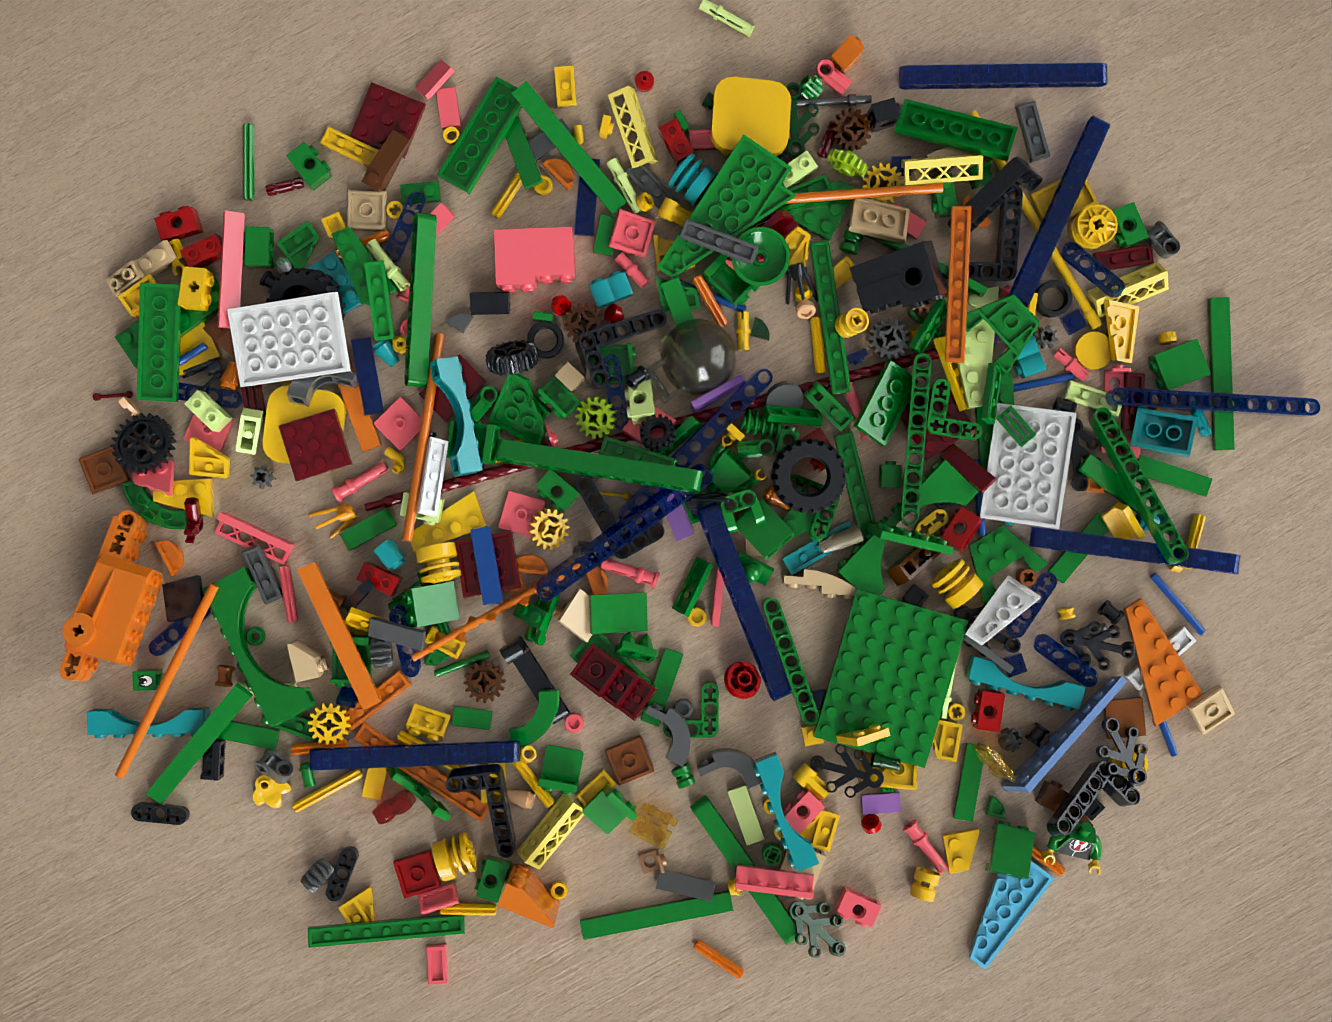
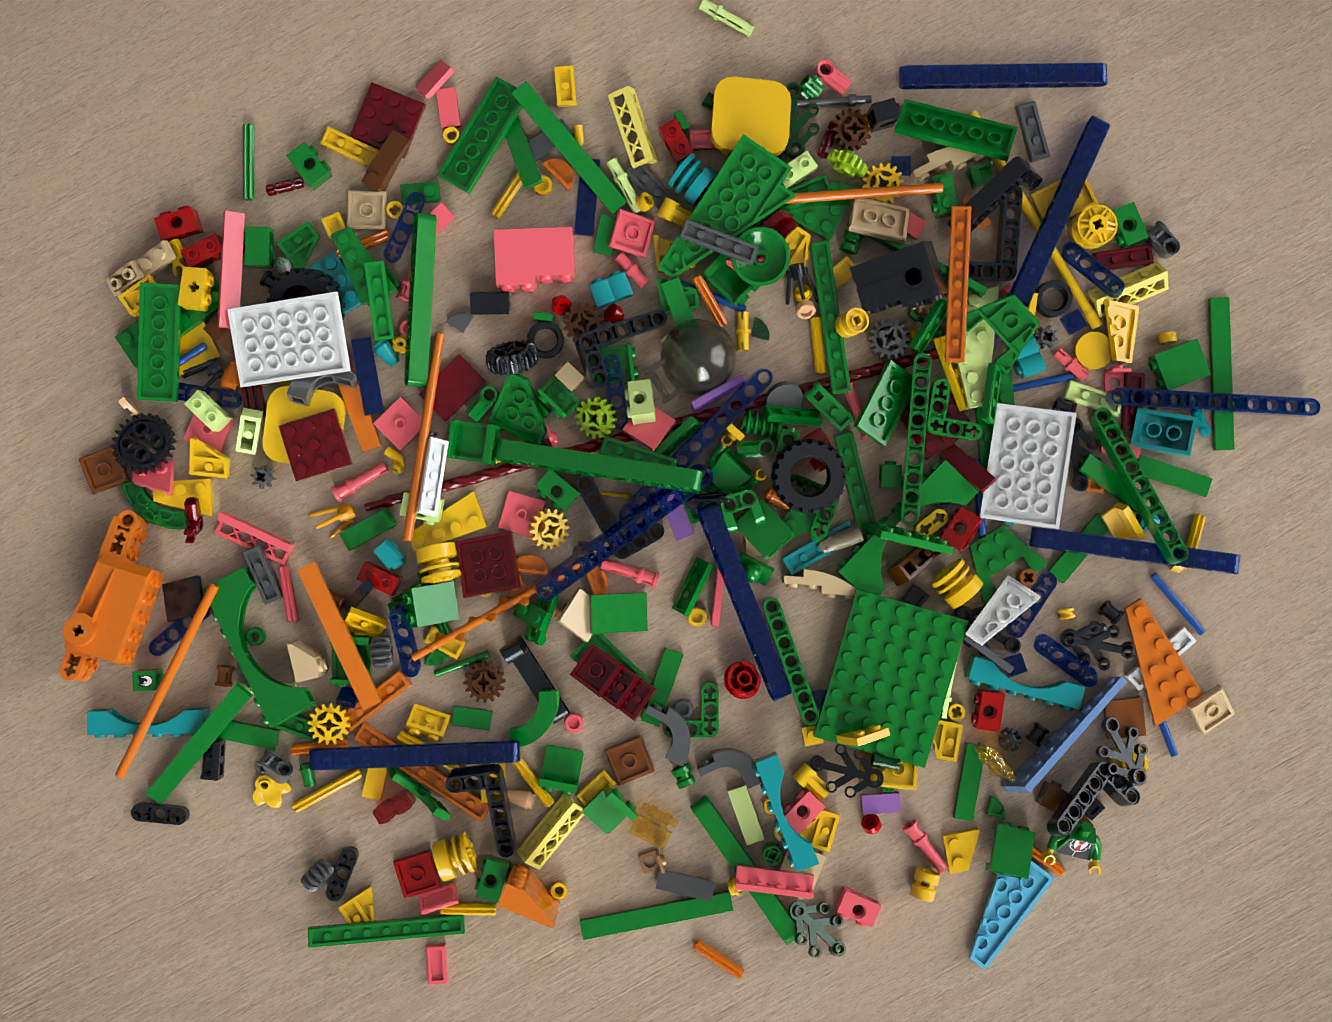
(97, 397): dark red hinge -> none
(171, 555): orange tile -> none
(393, 271): yellowish green pin -> none
(397, 633): dark grey tile -> none
(448, 377): arch -> none
(486, 565): blue tile -> none
(532, 754): yellow axle -> none
(606, 127): yellow plate -> none
(637, 377): black bush -> none
(642, 651): green tile -> none
(644, 81): red tile -> none
(657, 443): black tyre -> none
(847, 54): orange slope -> none
(857, 357): clear blue plate -> none
(942, 161): light yellow fence -> none
(1020, 419): green tile -> none

